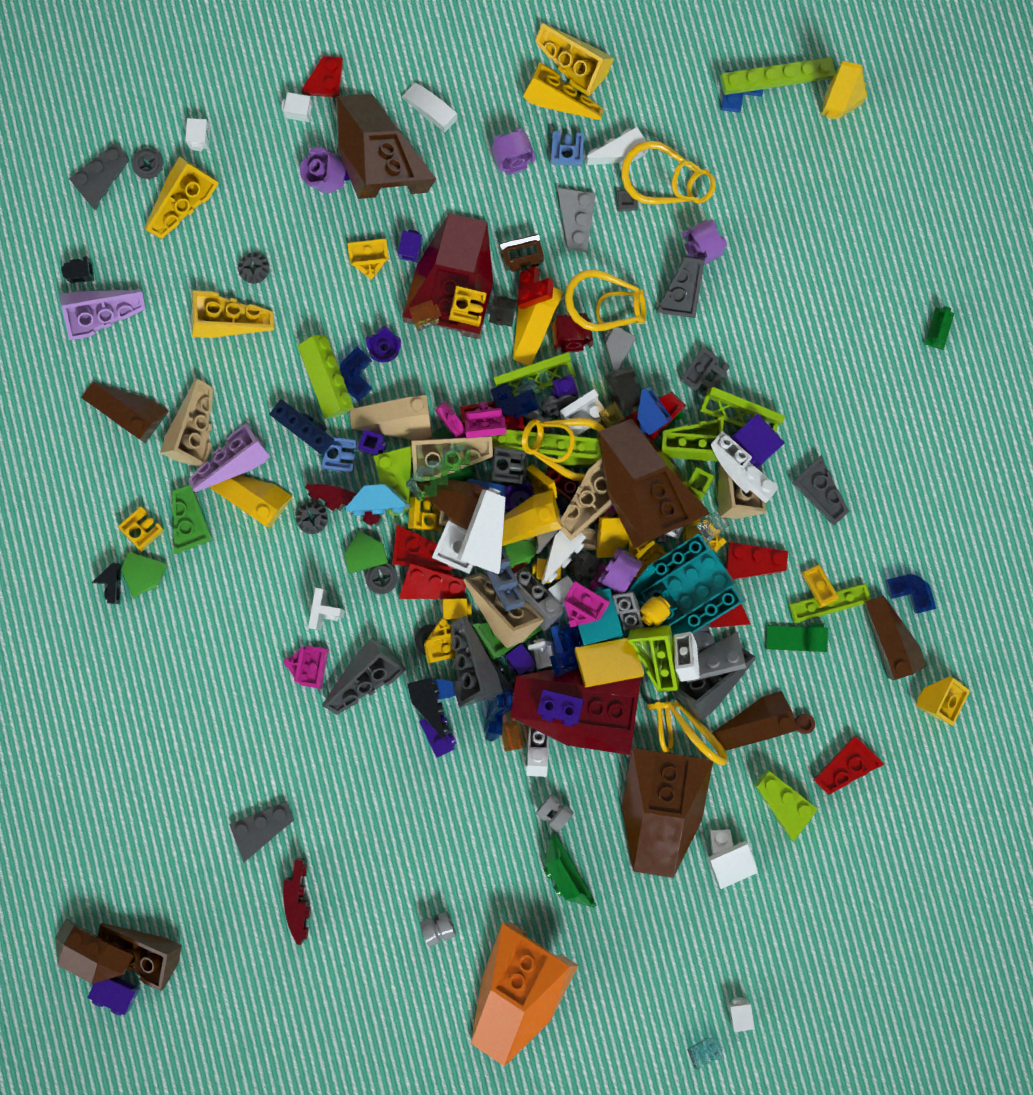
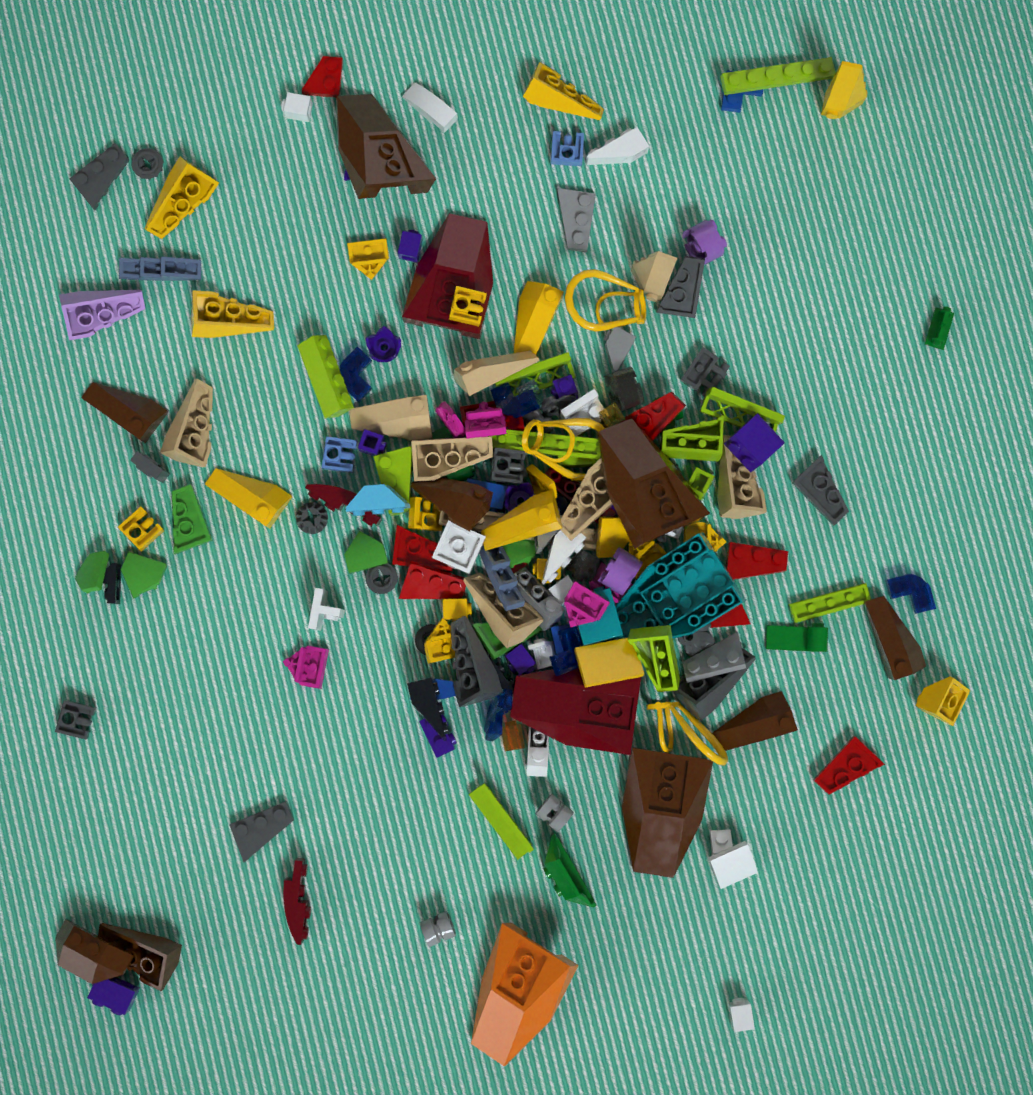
(70, 729): none -> dark grey brick
(78, 270): black brick -> none
(92, 572): none -> bright green slope
(149, 467): none -> dark grey brick
(160, 269): none -> sand blue slope
(197, 134): white brick -> none
(238, 456): lavender wedge -> none
(260, 272): dark grey gear -> none
(302, 426): dark blue bracket -> none
(323, 170): medium lavender brick -> none
(368, 670): dark grey wedge -> none
(425, 315): clear orange brick -> none
(444, 465): piece -> none
(484, 372): none -> tan wedge
(485, 532): white slope -> none
(501, 821): none -> lime fence
(502, 310): clear smoke brick -> none
(513, 152): medium lavender brick -> none
(530, 260): reddish brown window -> none
(533, 291): red plate -> none
(561, 707): dark purple brick -> none
(570, 335): dark red brick -> none
(579, 61): yellow wedge -> none
(626, 202): dark grey tile -> none
(629, 610): light grey slope -> none
(651, 412): blue slope -> none
(653, 274): none -> tan wedge
(655, 611): yellow head -> none
(665, 200): yellow animal -> none
(686, 656): white brick -> none
(705, 1052): clear light blue bracket -> none
(713, 525): clear tile -> none
(742, 472): white slope -> none
(786, 805): lime wedge -> none
(805, 723): copper tile -> none
(820, 586): yellow plate -> none

